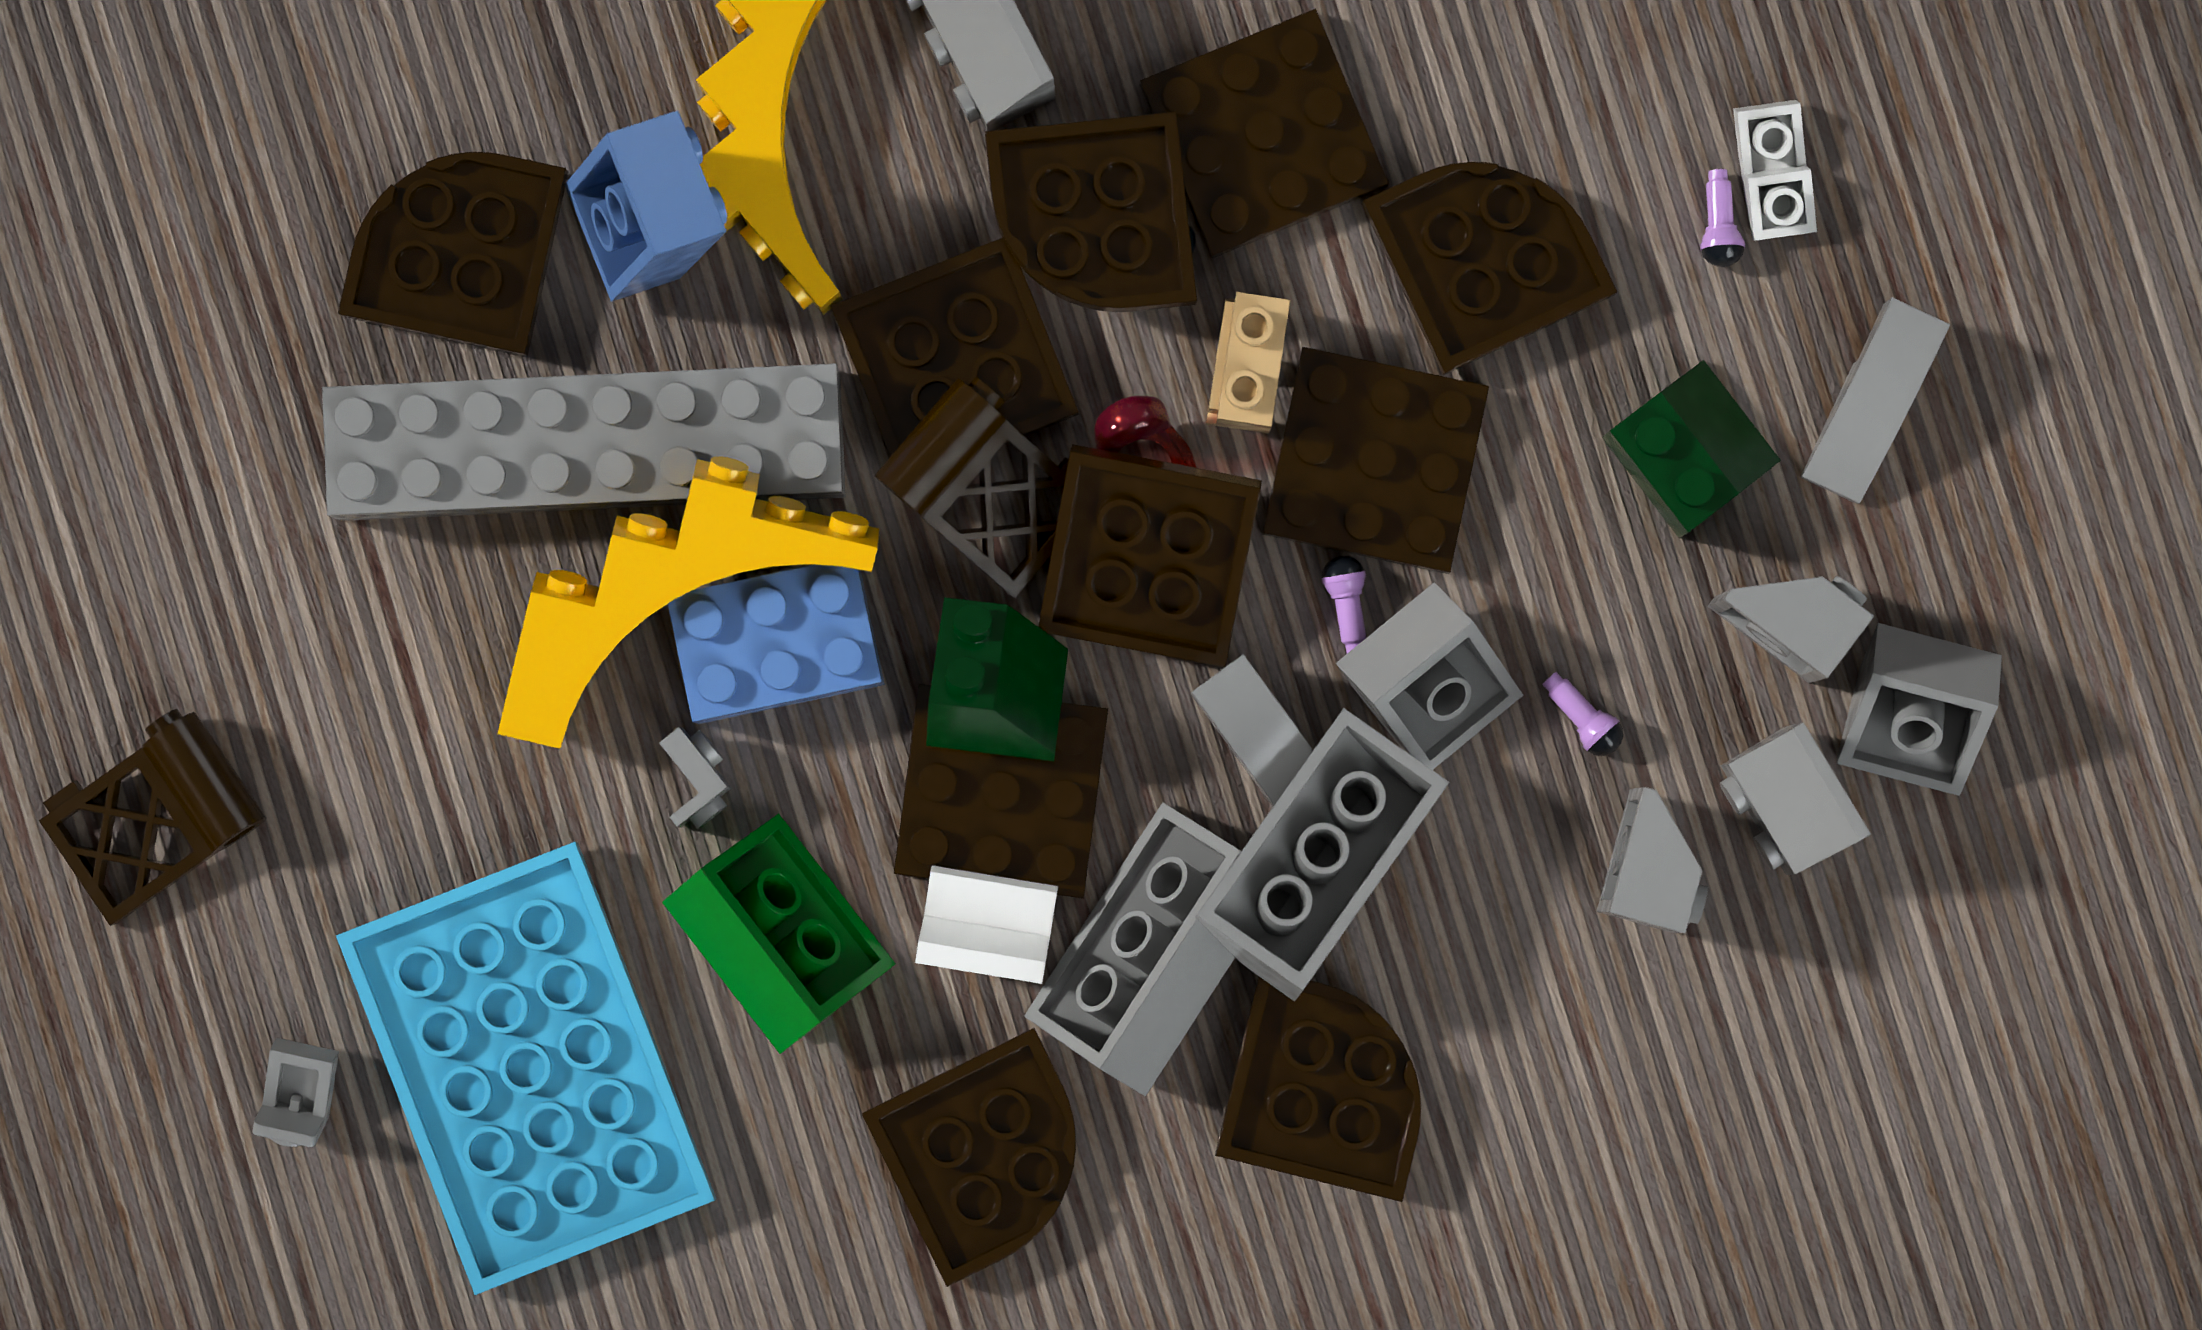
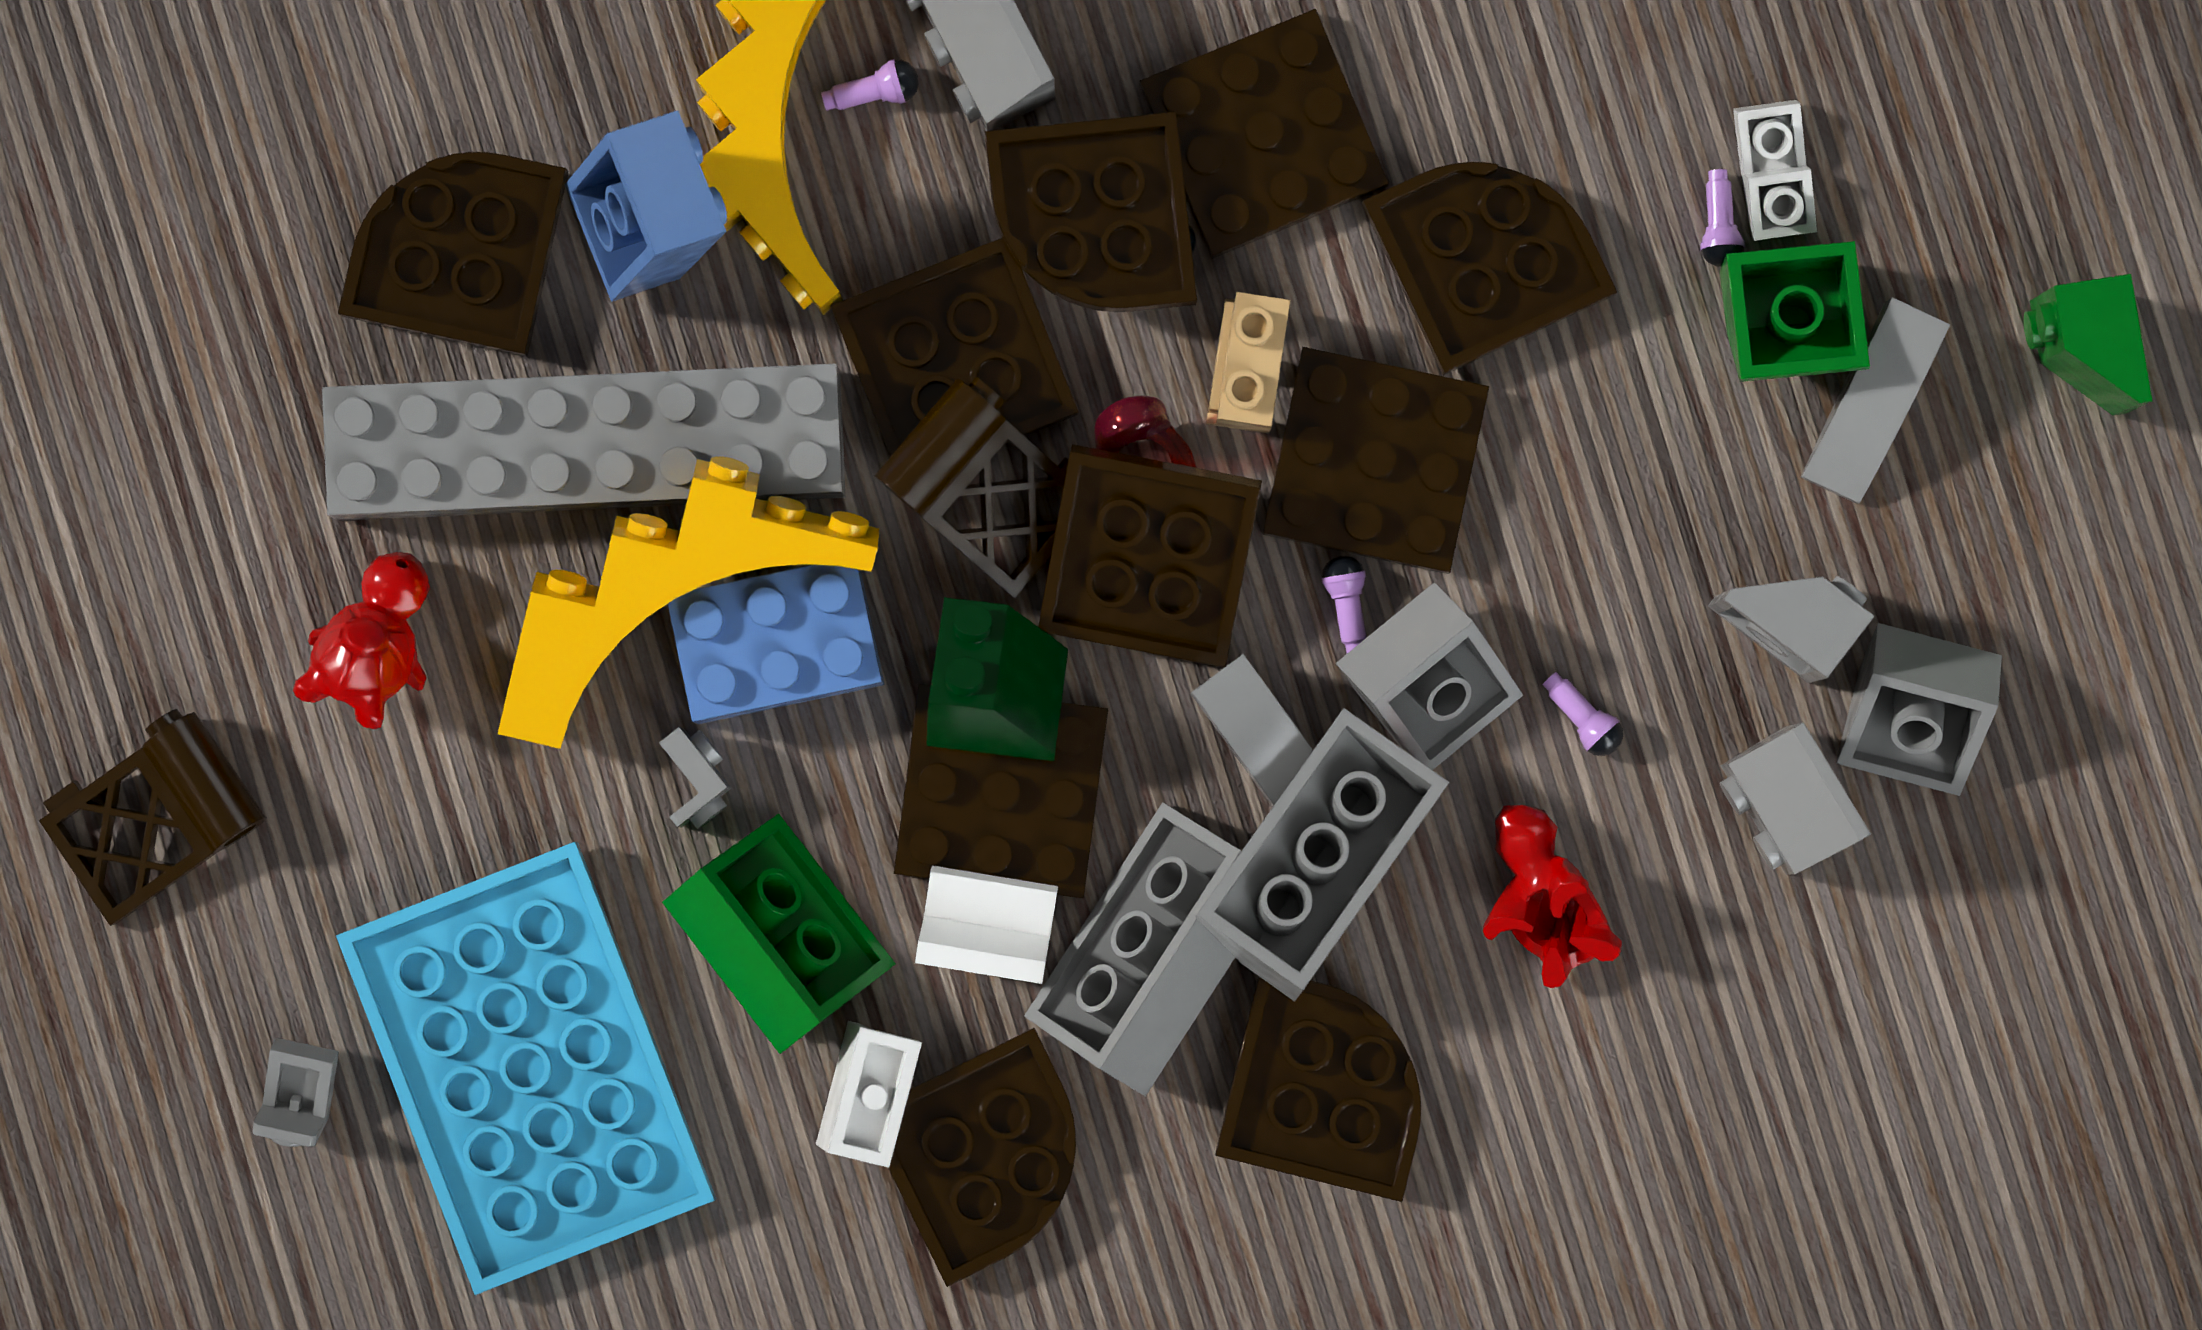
(368, 645): none -> red animal
(868, 1094): none -> white panel
(892, 83): none -> lavender piece
(1547, 899): none -> red animal
(1652, 869): light grey slope -> none
(1691, 449): dark green slope -> none
(1794, 311): none -> green slope
(2092, 340): none -> green slope

